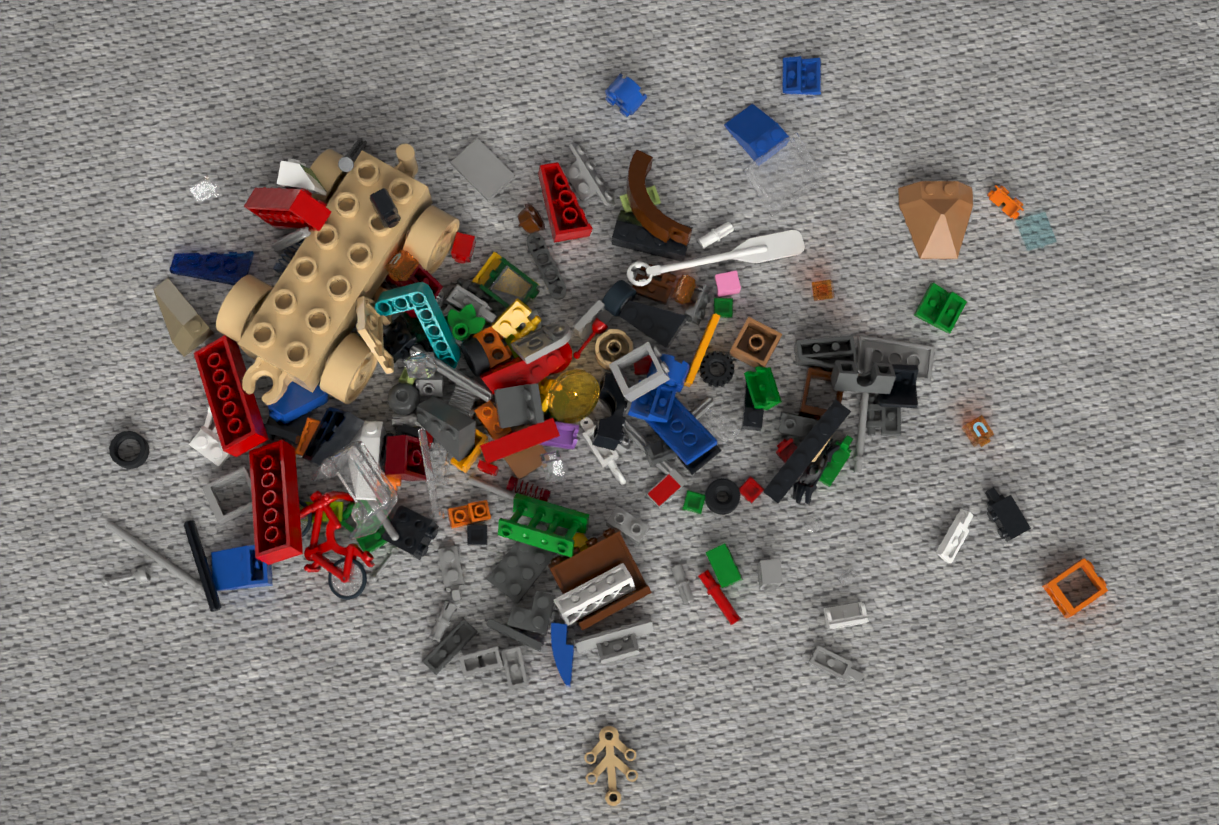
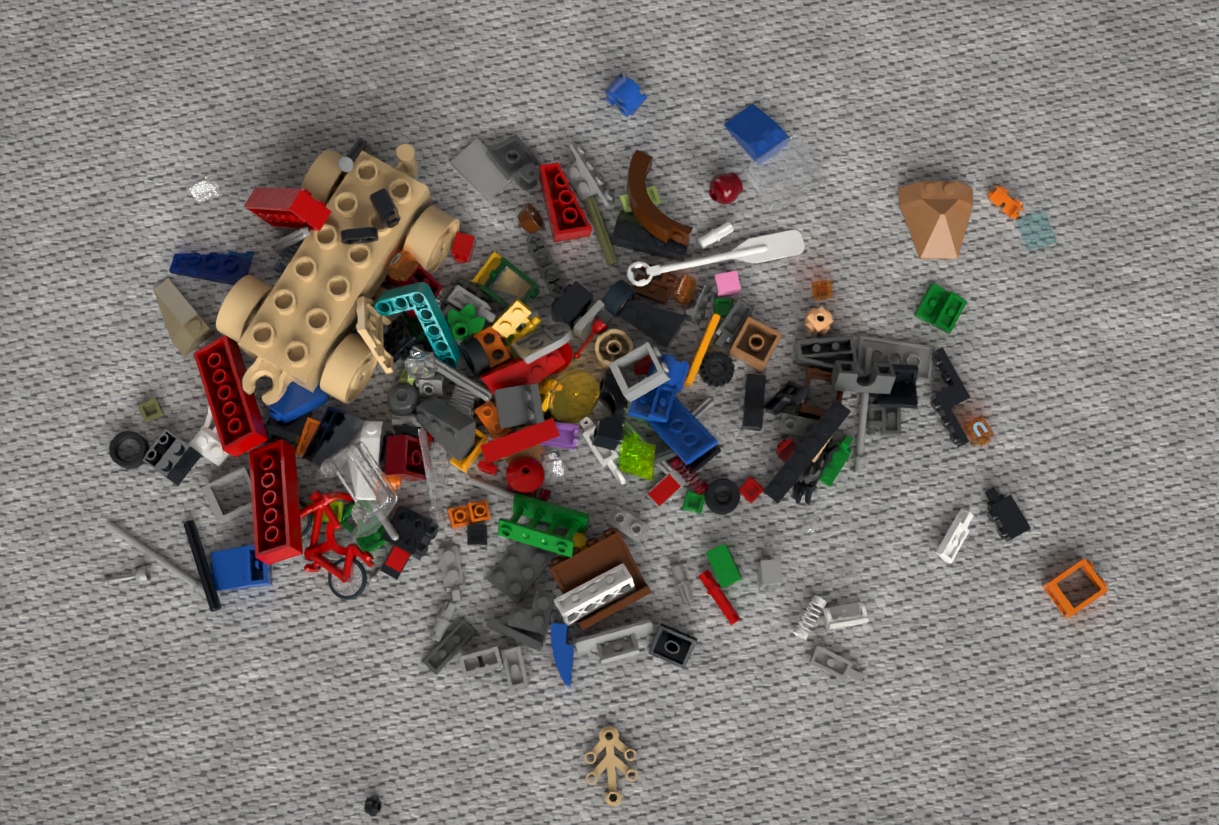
(151, 410): none -> olive plate
(171, 457): none -> black slope
(296, 175): white slope -> none
(359, 235): none -> black beam
(372, 805): none -> black plate
(395, 562): none -> red tile
(521, 167): none -> dark grey plate
(525, 482): none -> red dish
(571, 304): none -> black brick
(601, 231): none -> olive axle
(637, 457): none -> clear neon green hinge
(672, 646): none -> black slope
(699, 489): none -> dark red piece
(725, 188): none -> dark red piece
(732, 322): none -> dark grey hinge
(762, 388): green hinge -> none
(789, 393): none -> black plate
(798, 631): none -> white piece
(802, 76): blue slope -> none
(814, 326): none -> light nougat brick
(949, 397): none -> black bracket

